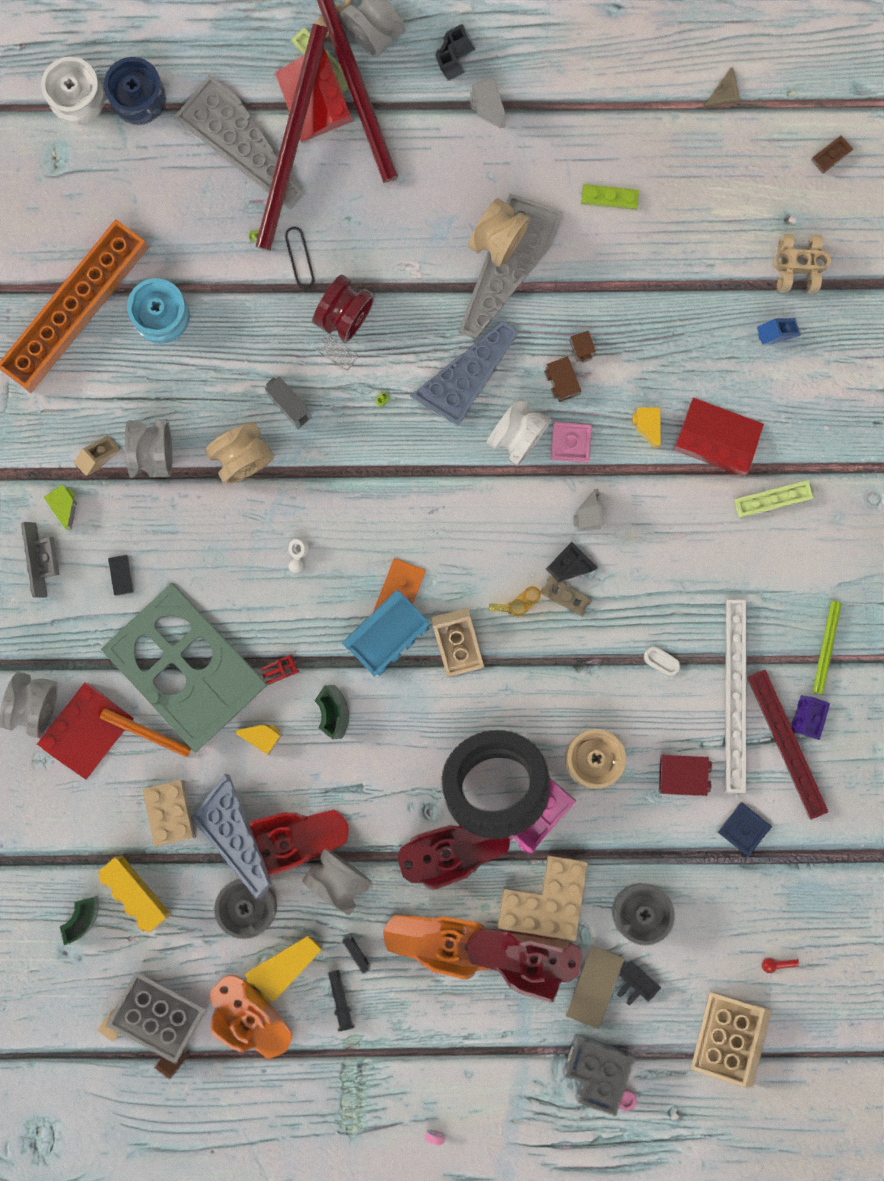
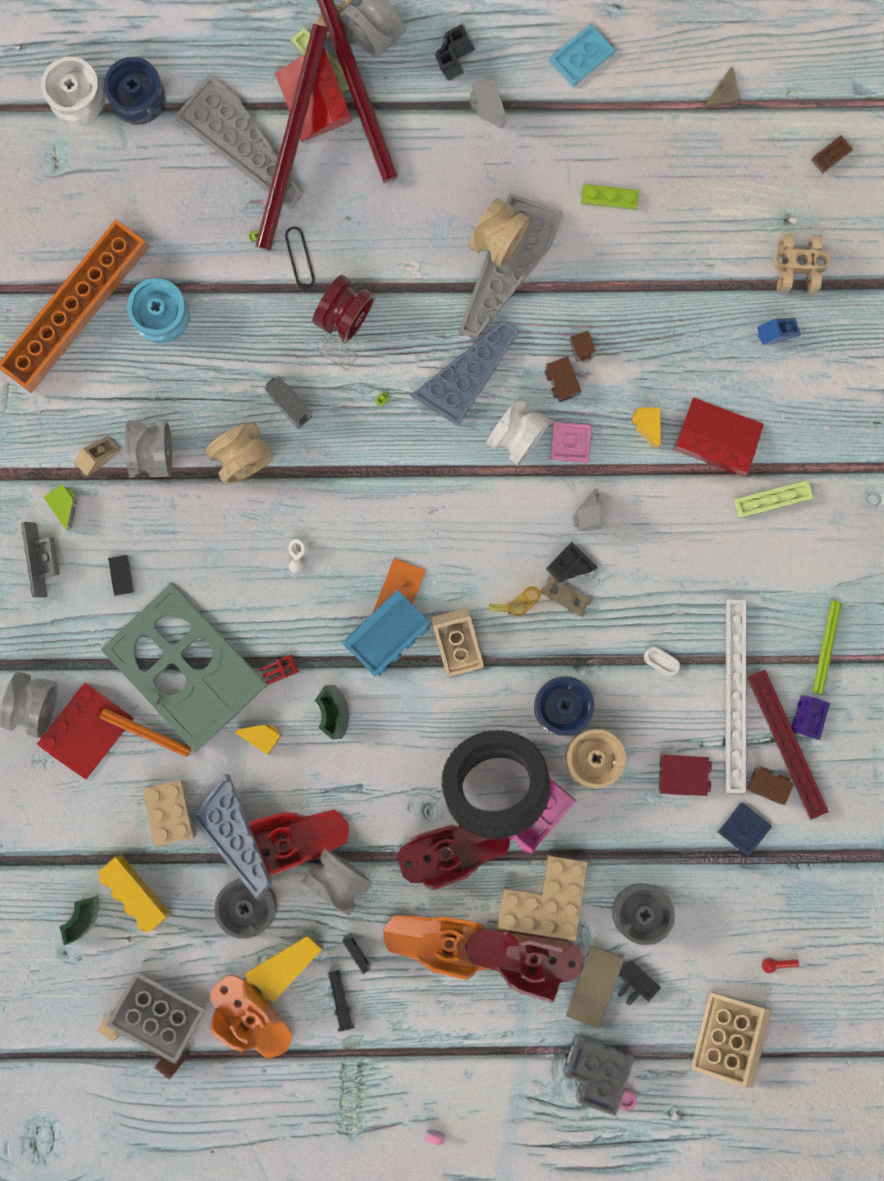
(576, 697): none -> dark blue piece
(582, 55): none -> medium azure tile
(770, 786): none -> reddish brown brick

